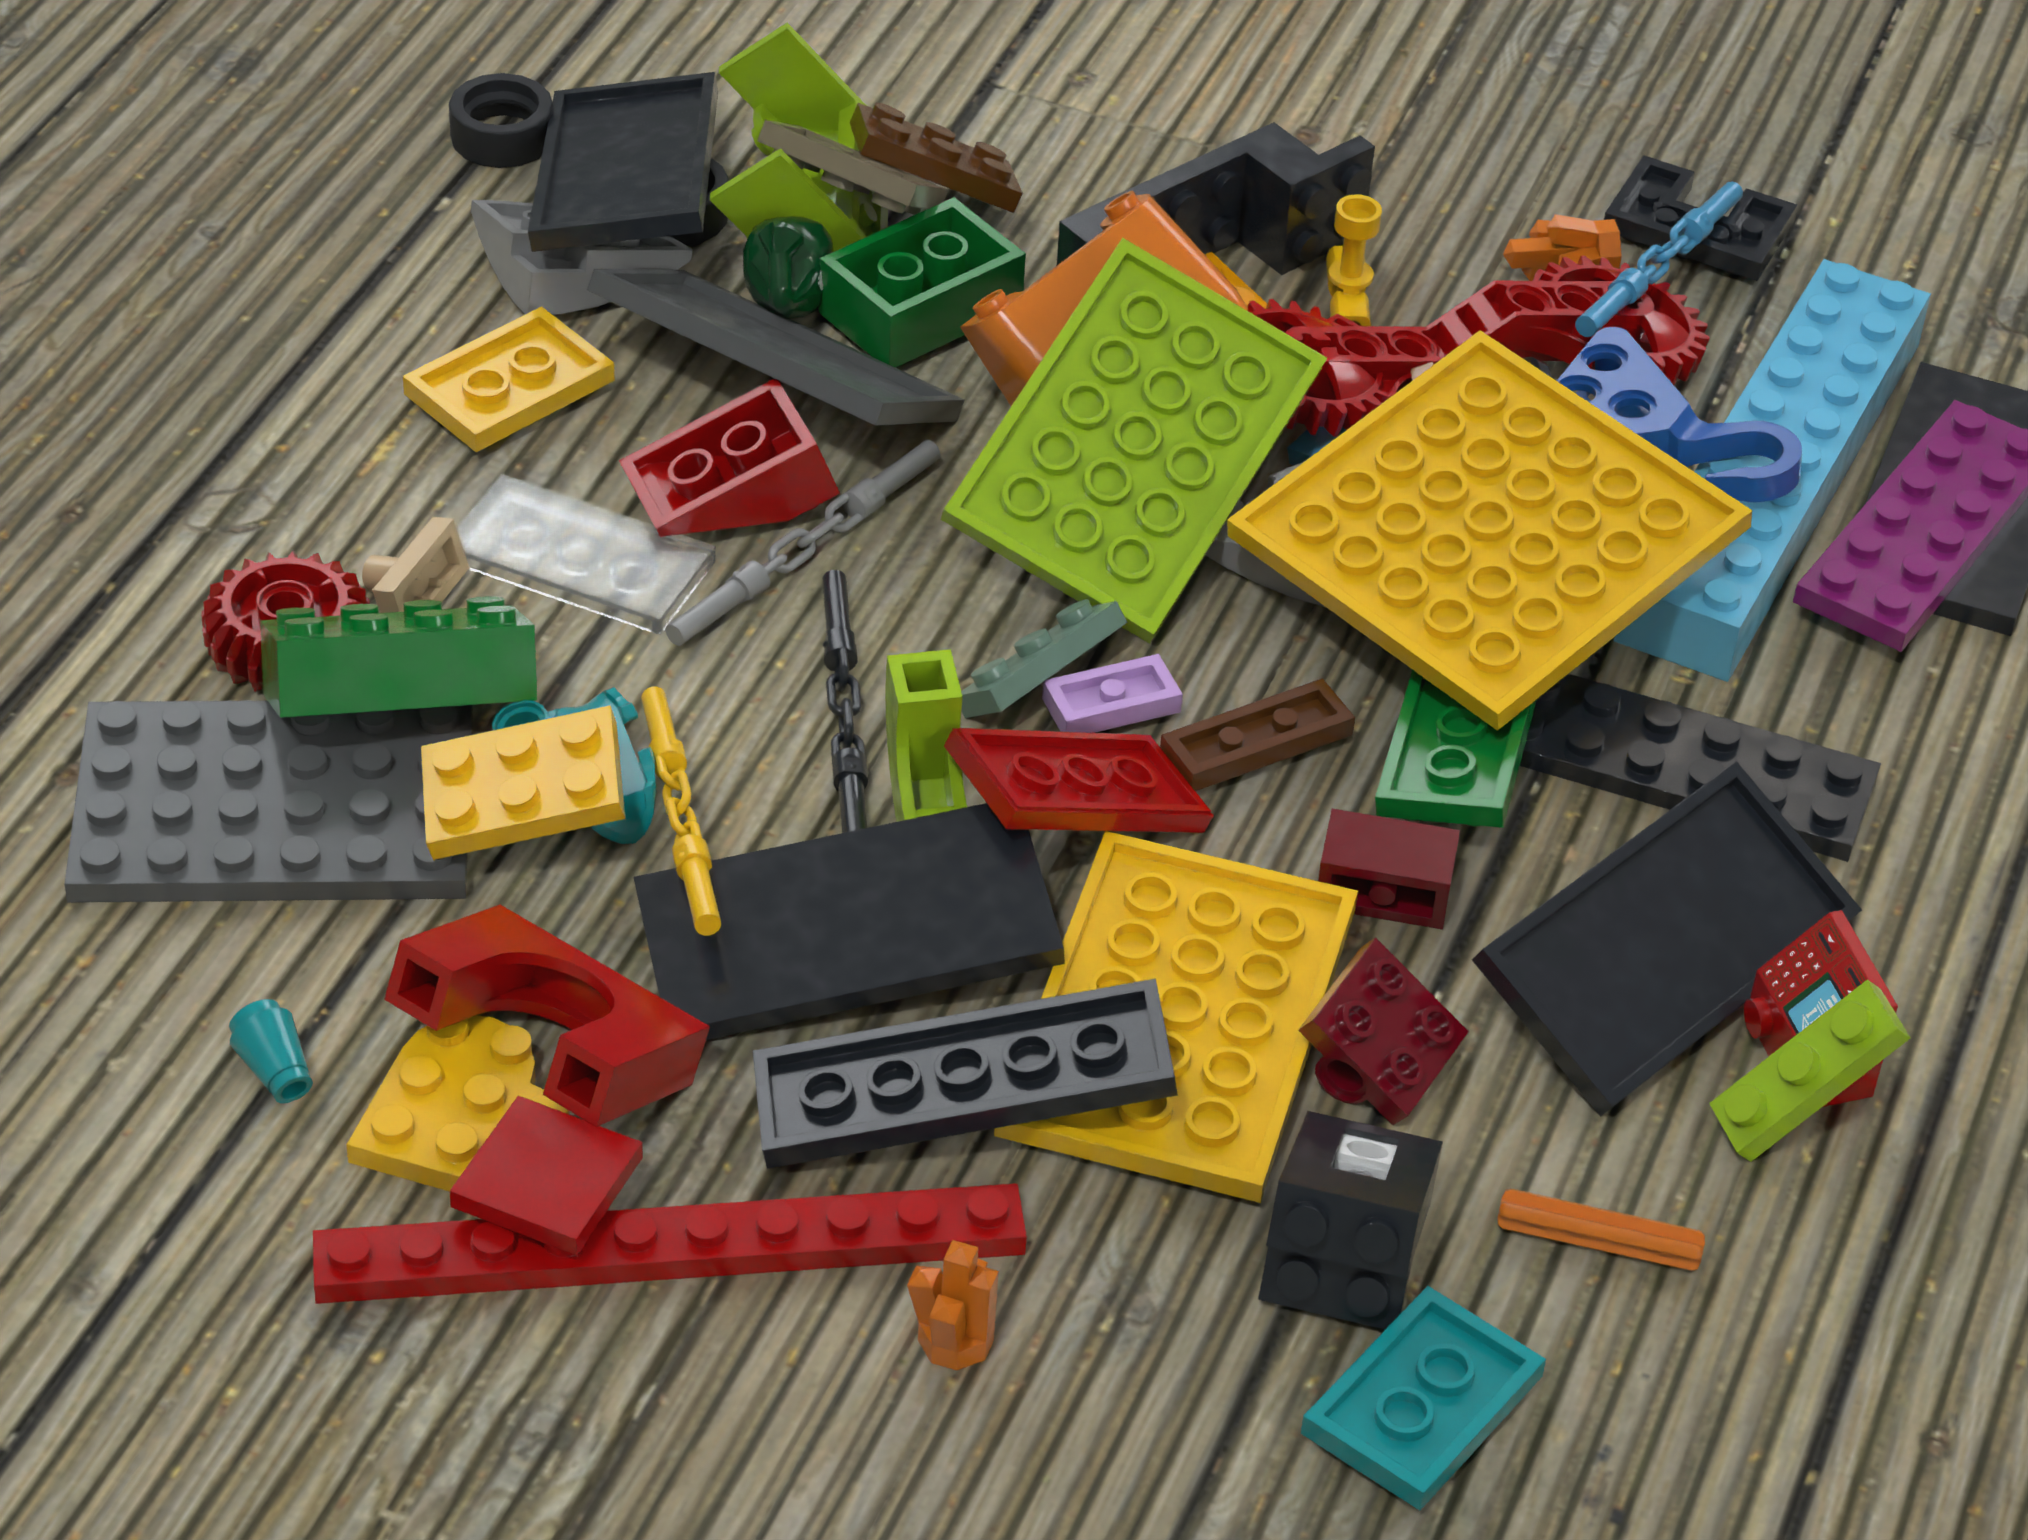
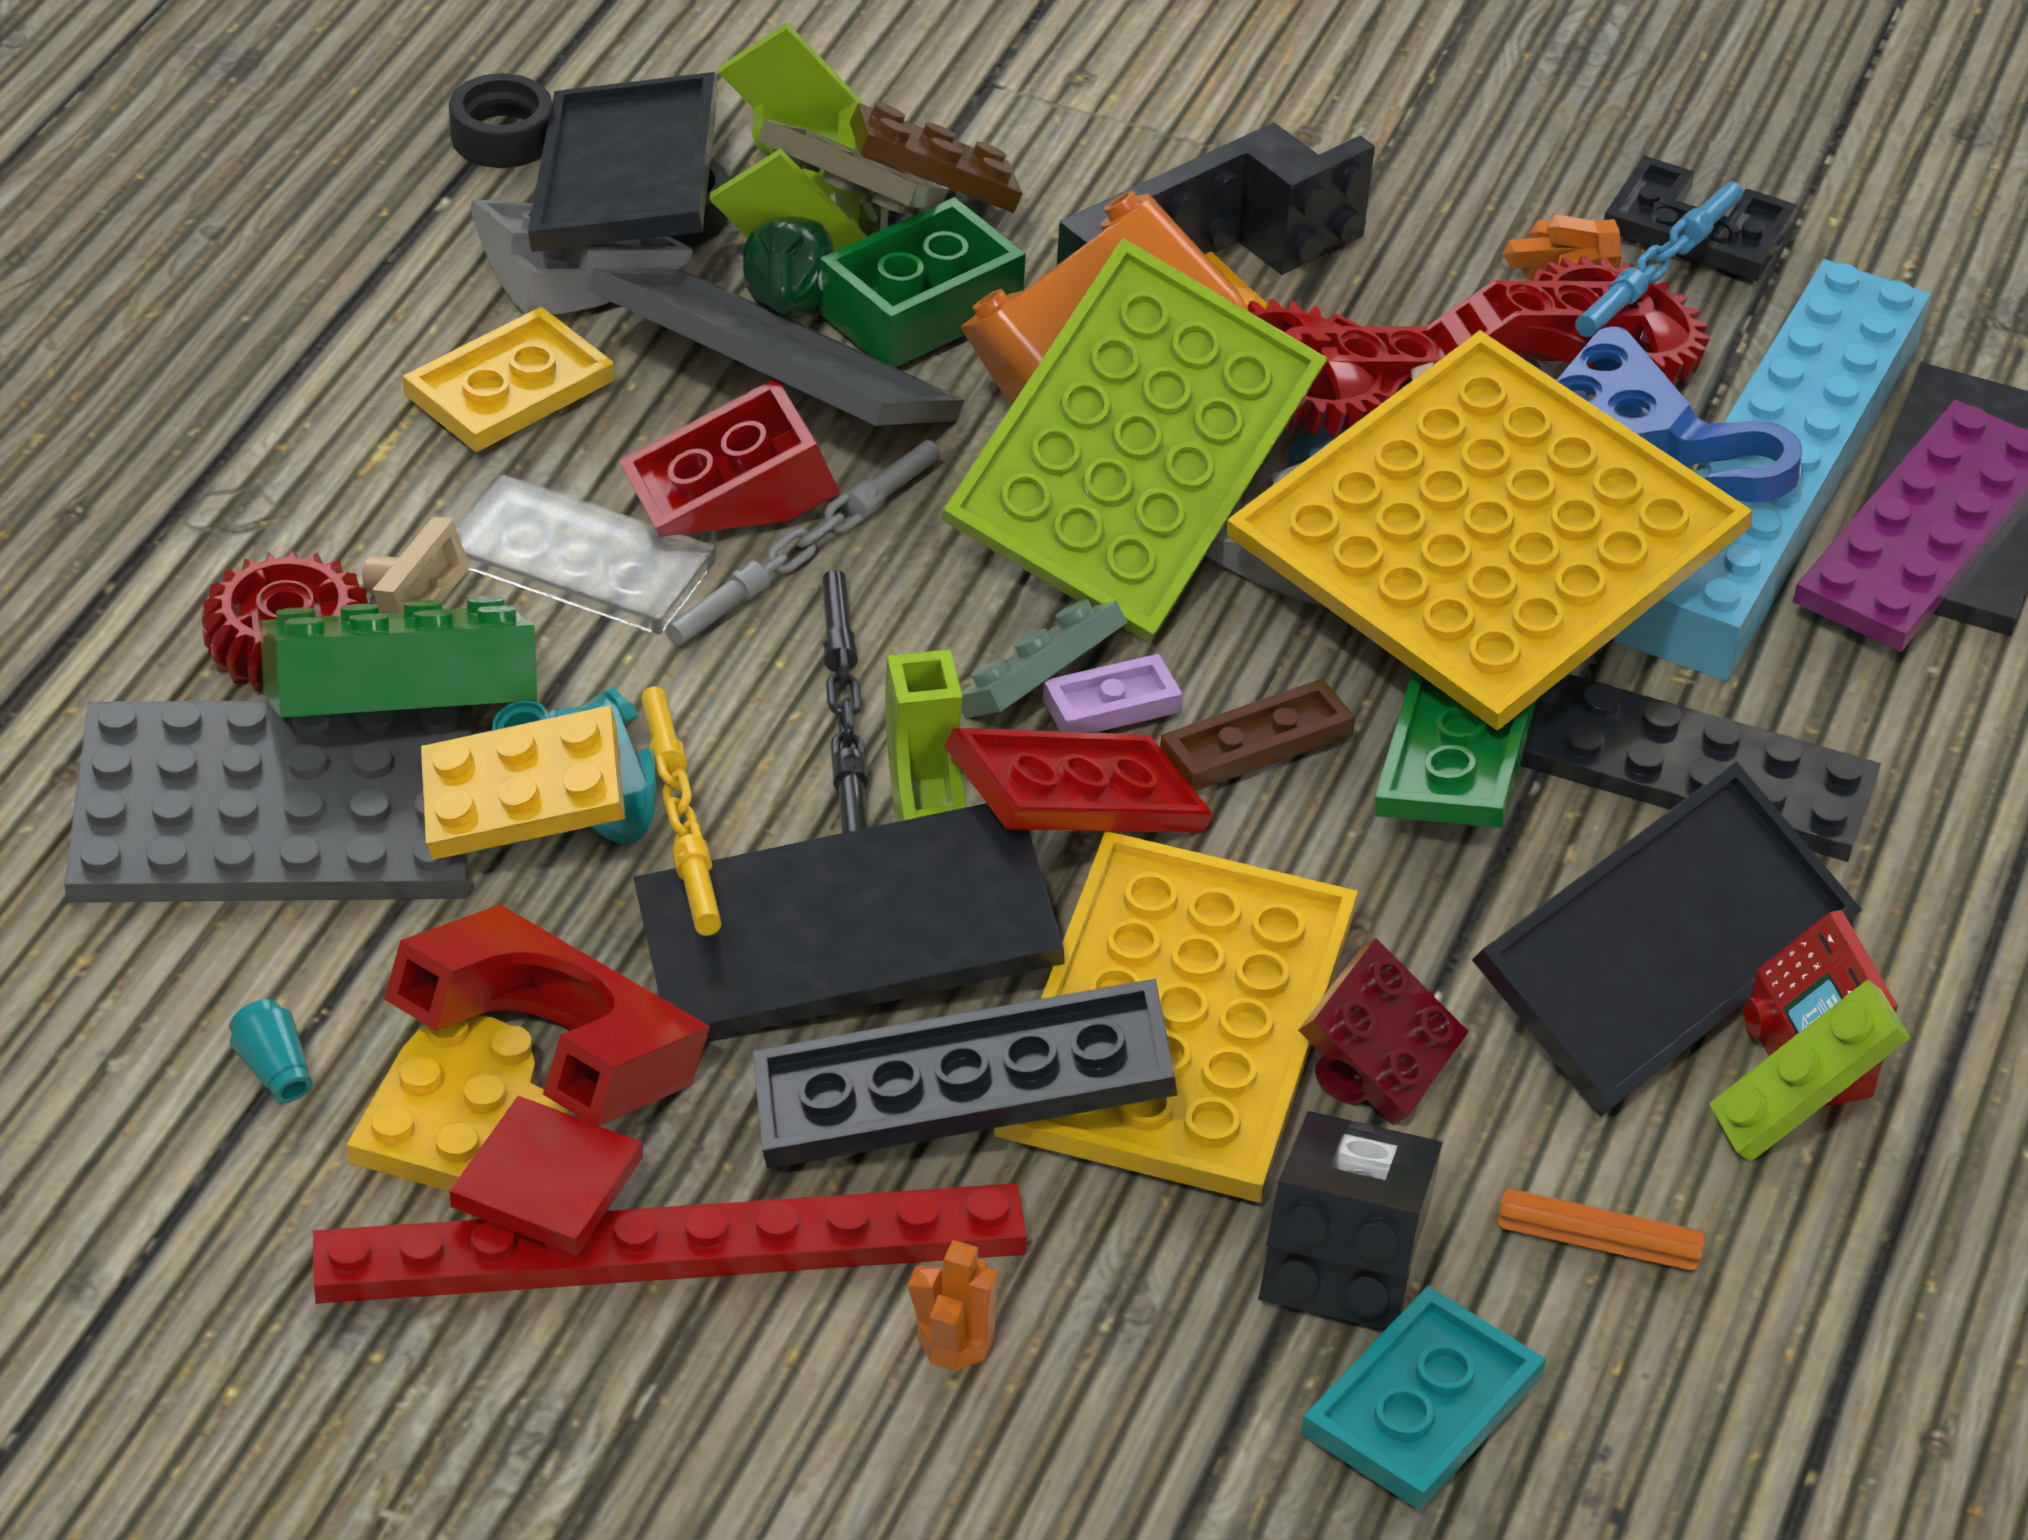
(1347, 271): yellow bar -> none
(1394, 865): dark red brick -> none

